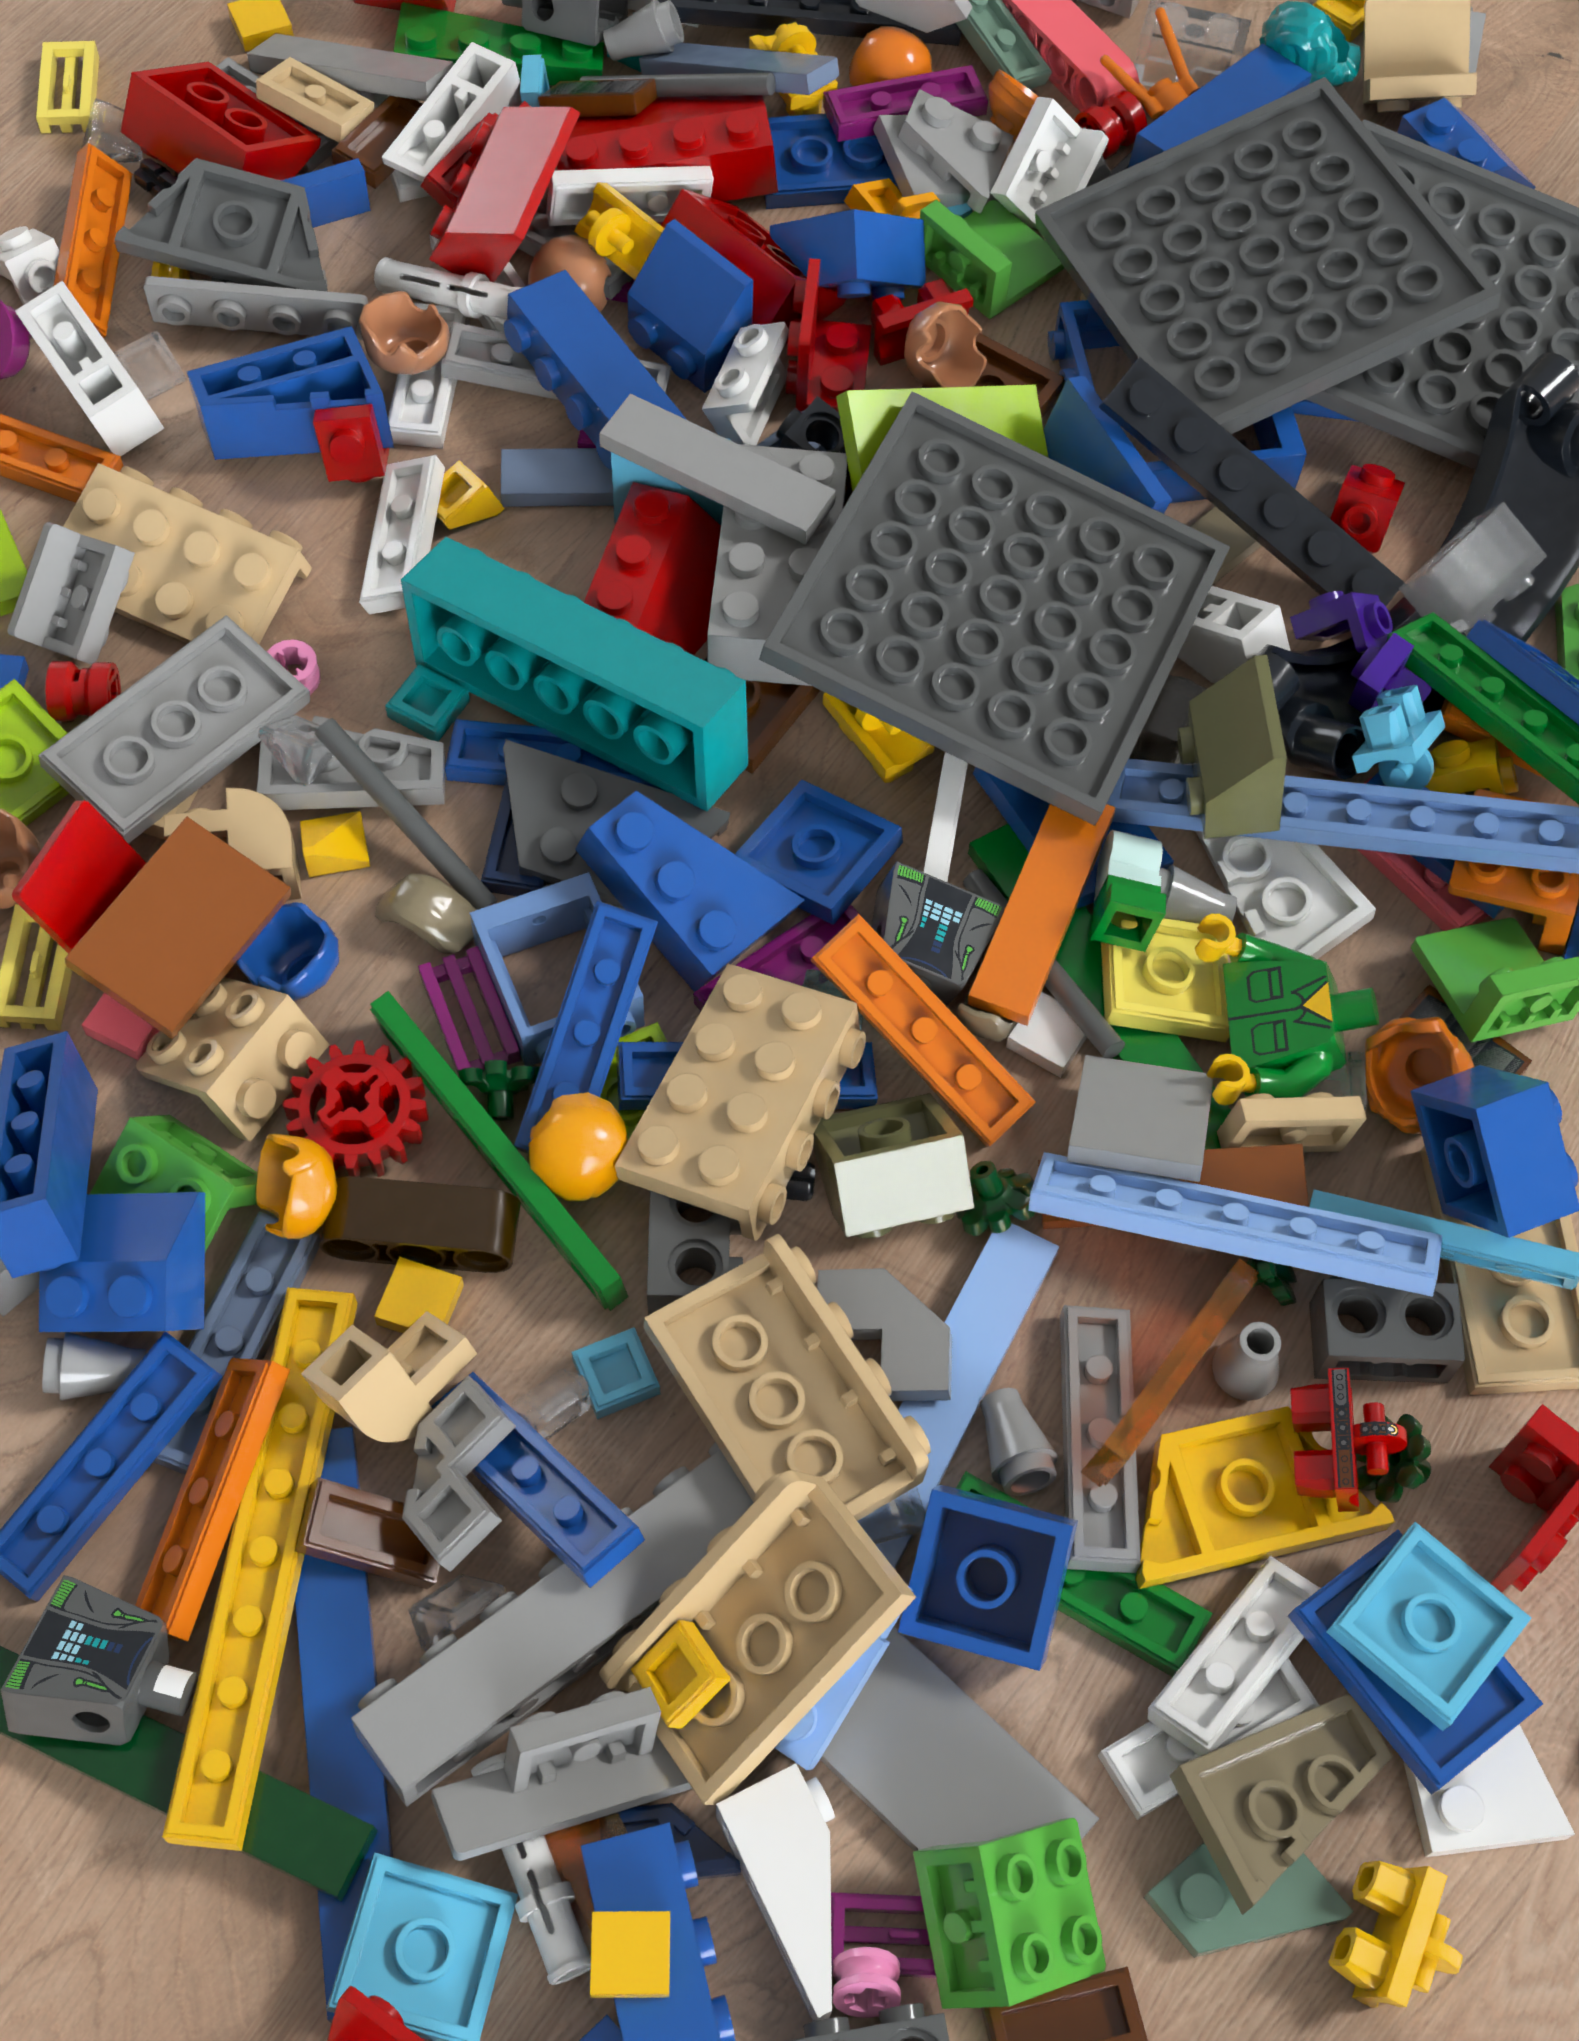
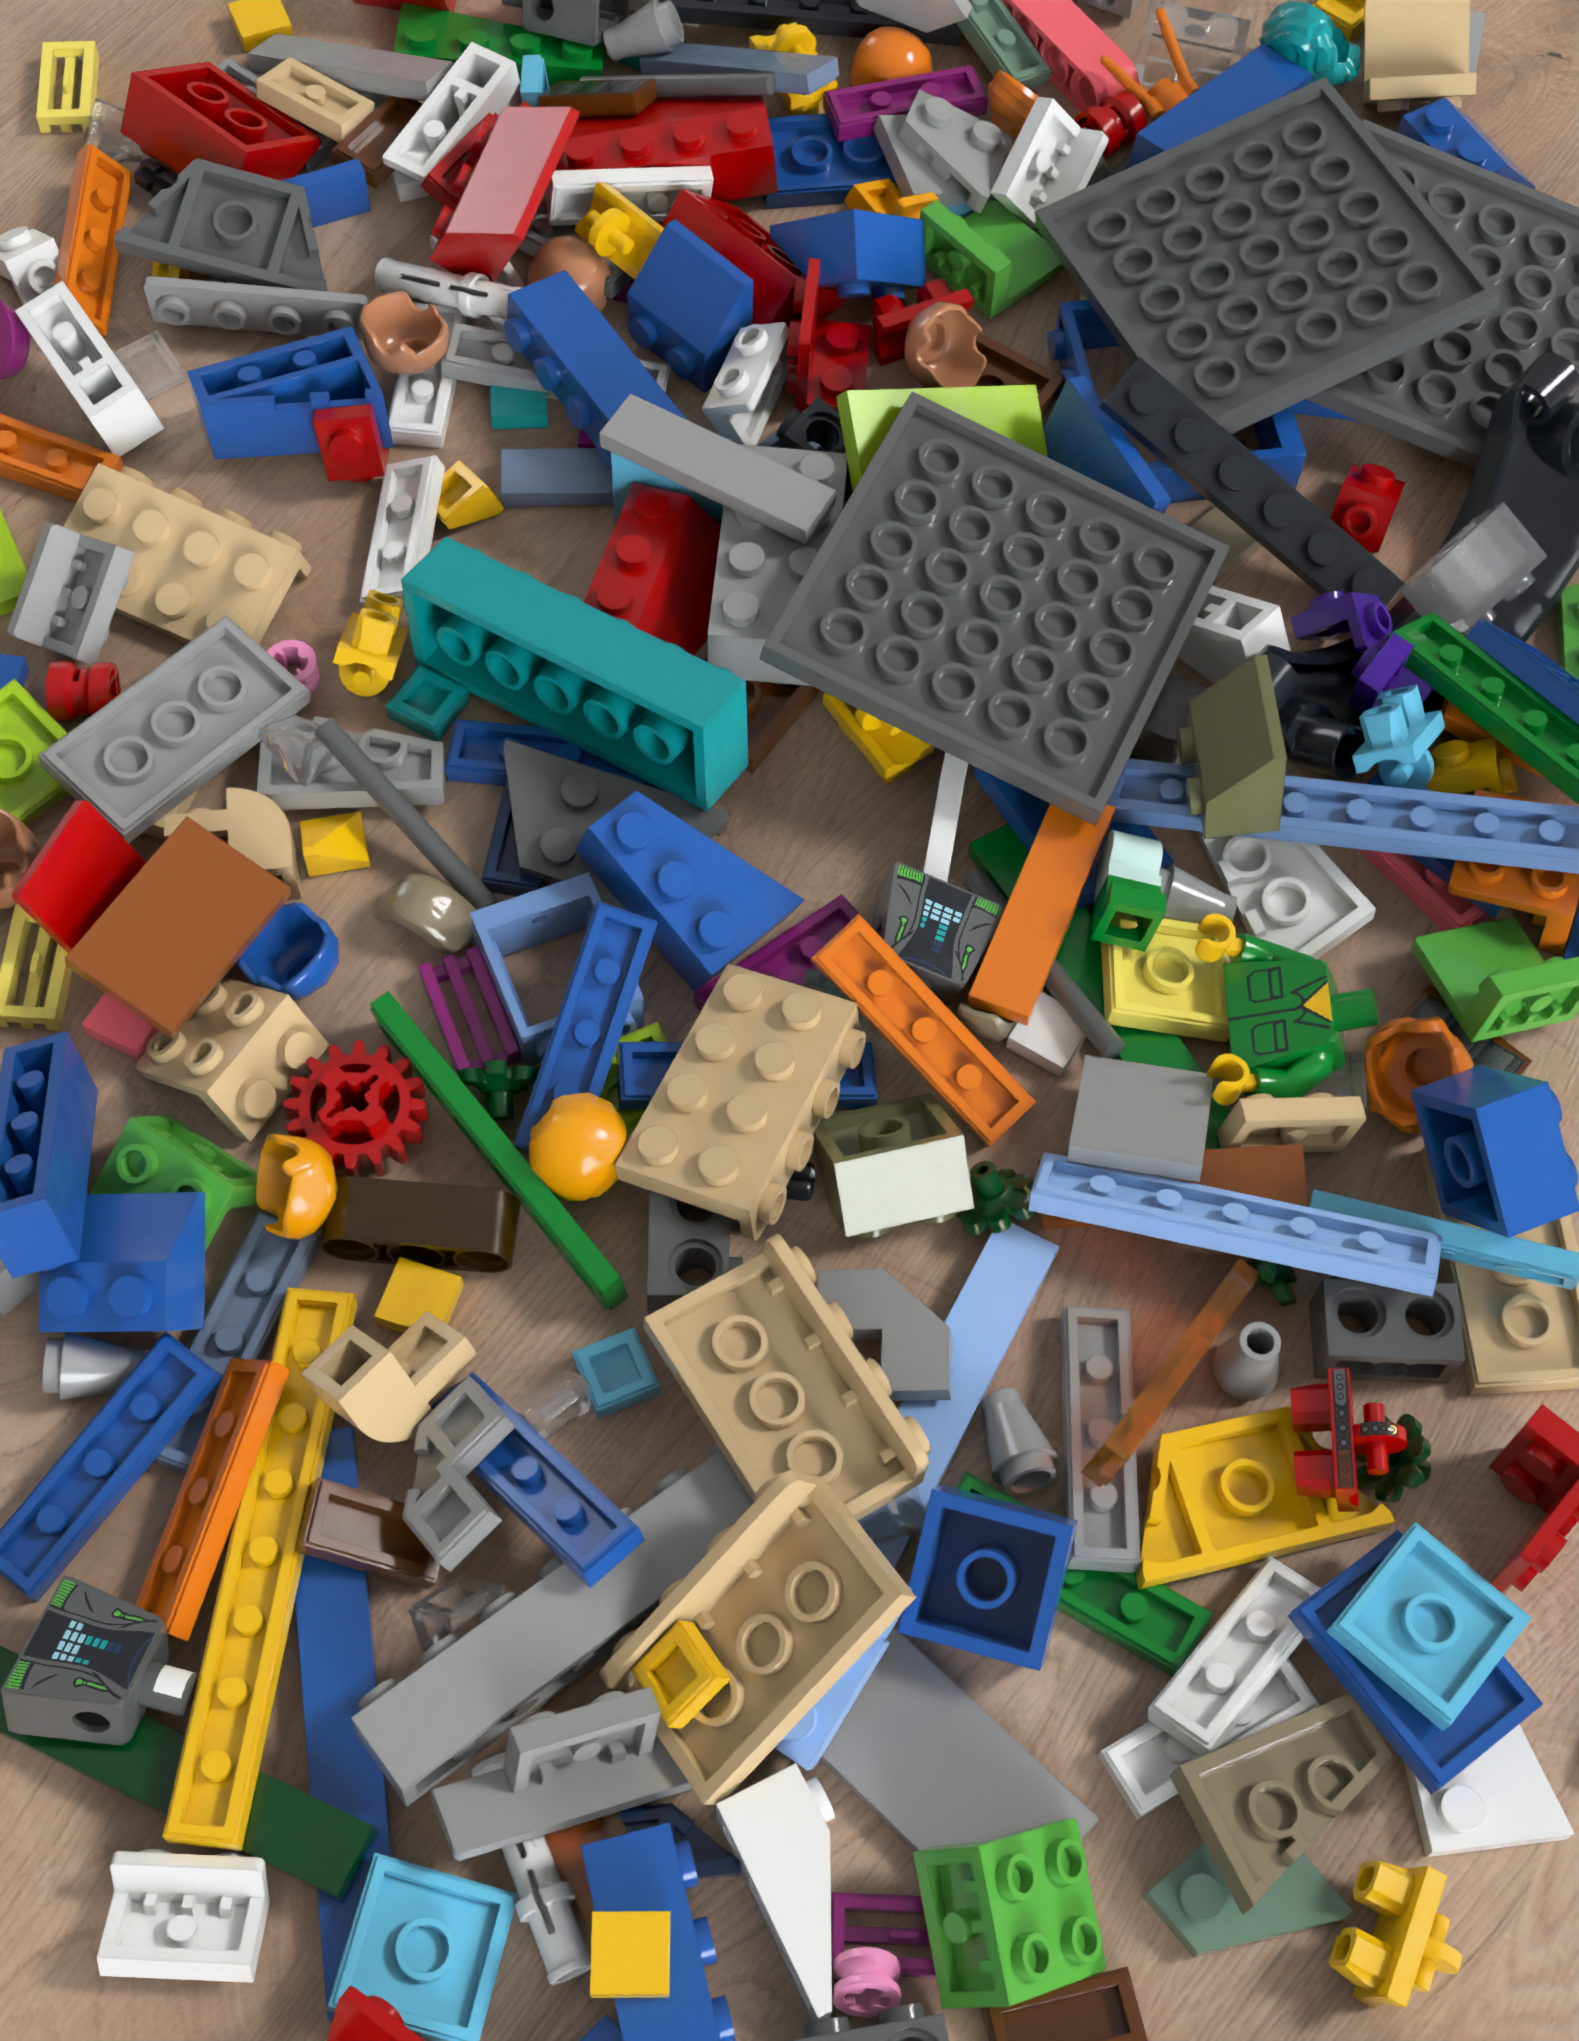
(185, 1916): none -> white bracket
(371, 645): none -> yellow hips
(518, 408): none -> teal tile
(821, 849): blue tile -> none

